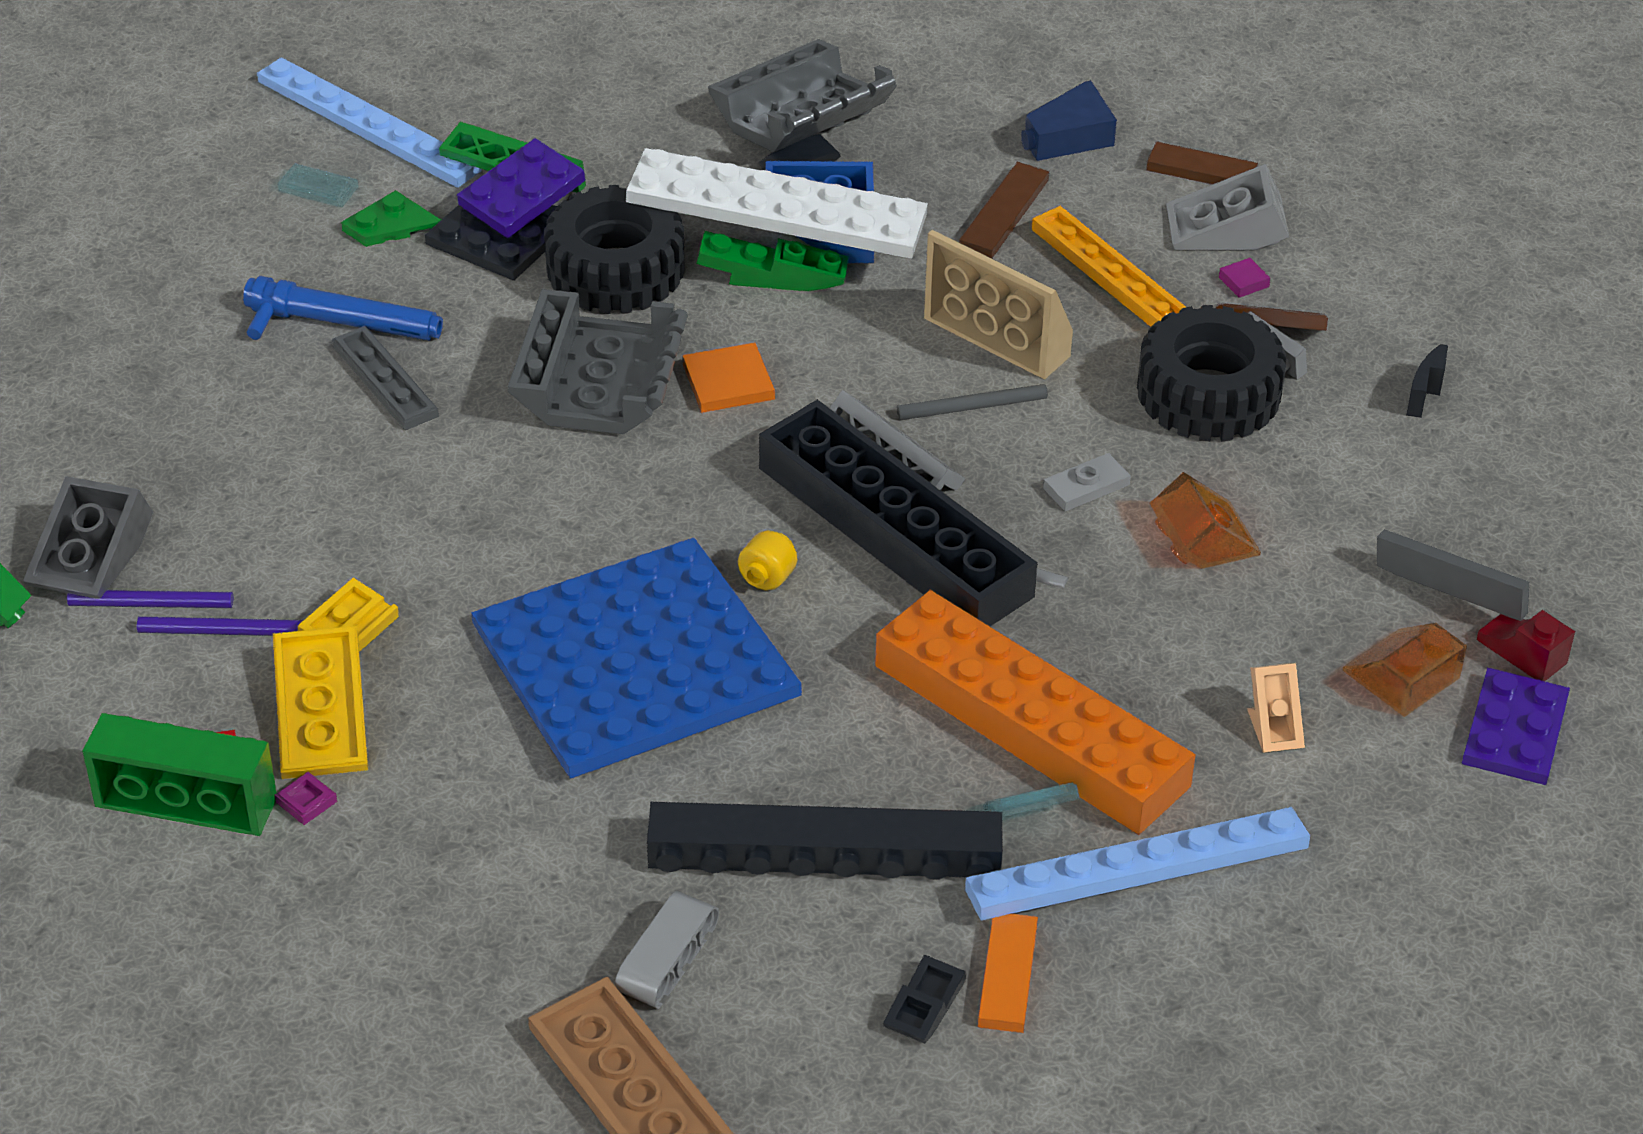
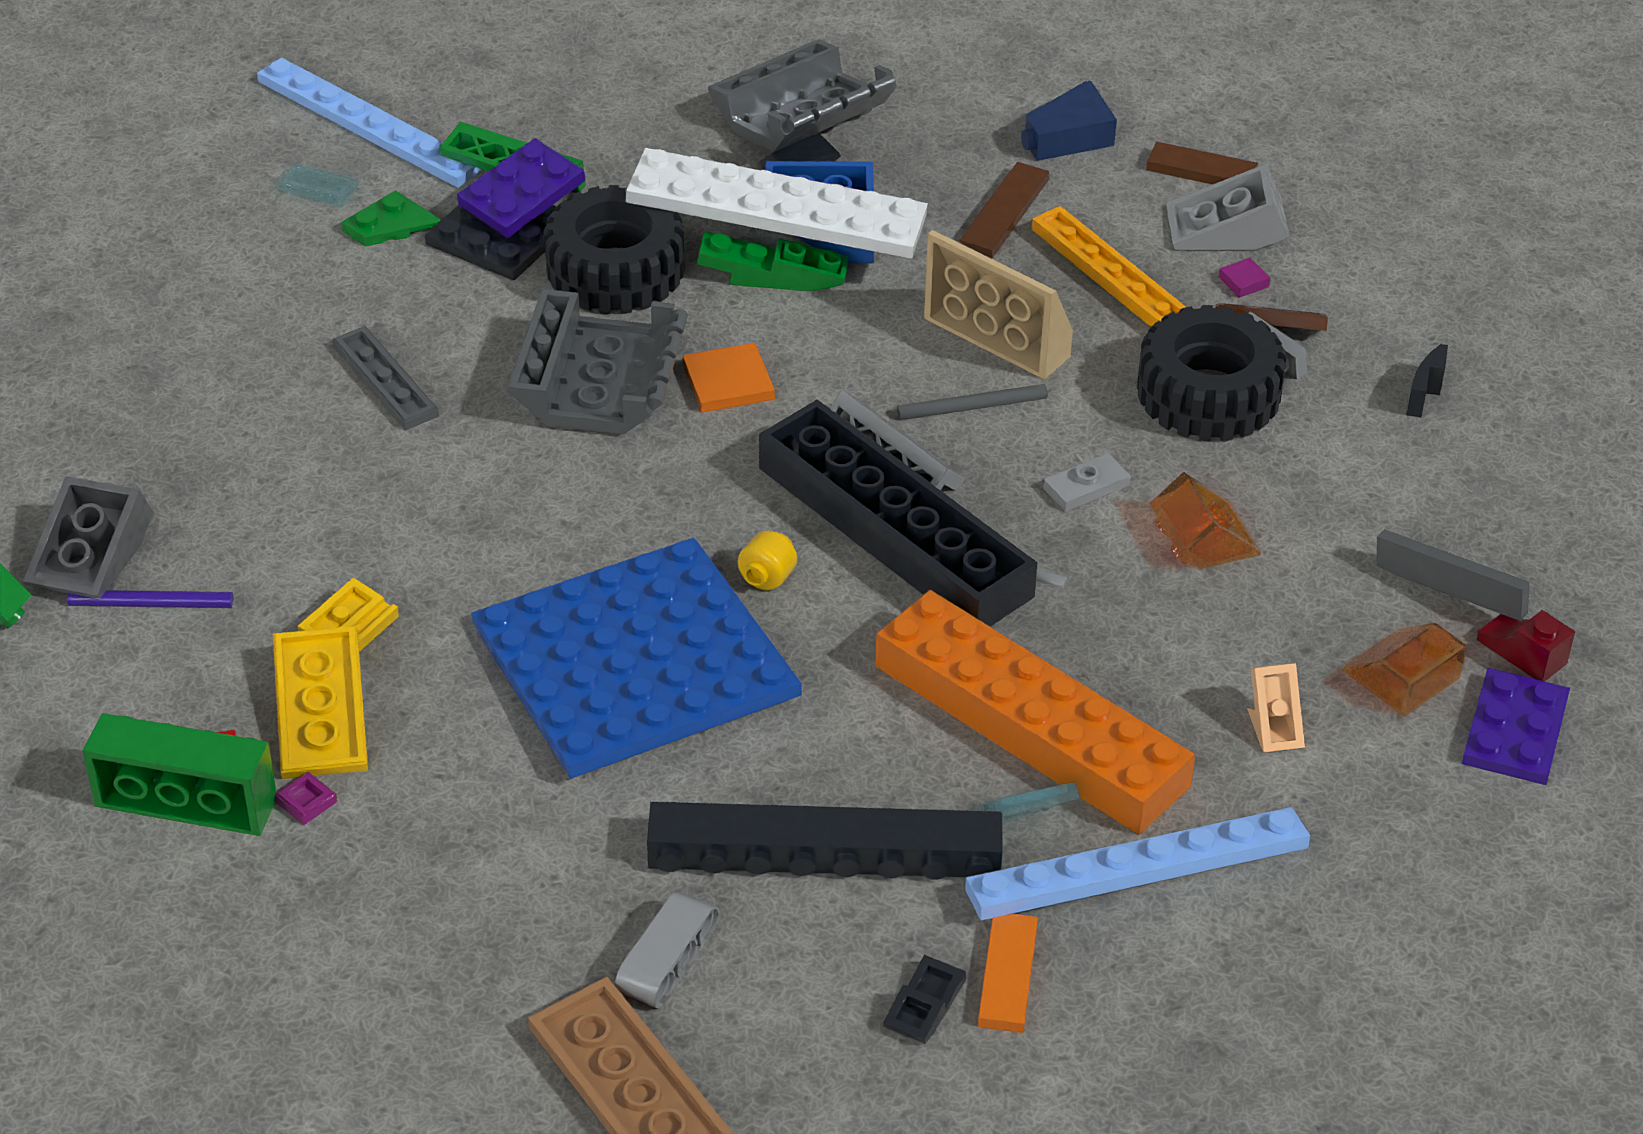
(215, 626): dark purple bar -> none
(288, 299): blue cylinder -> none

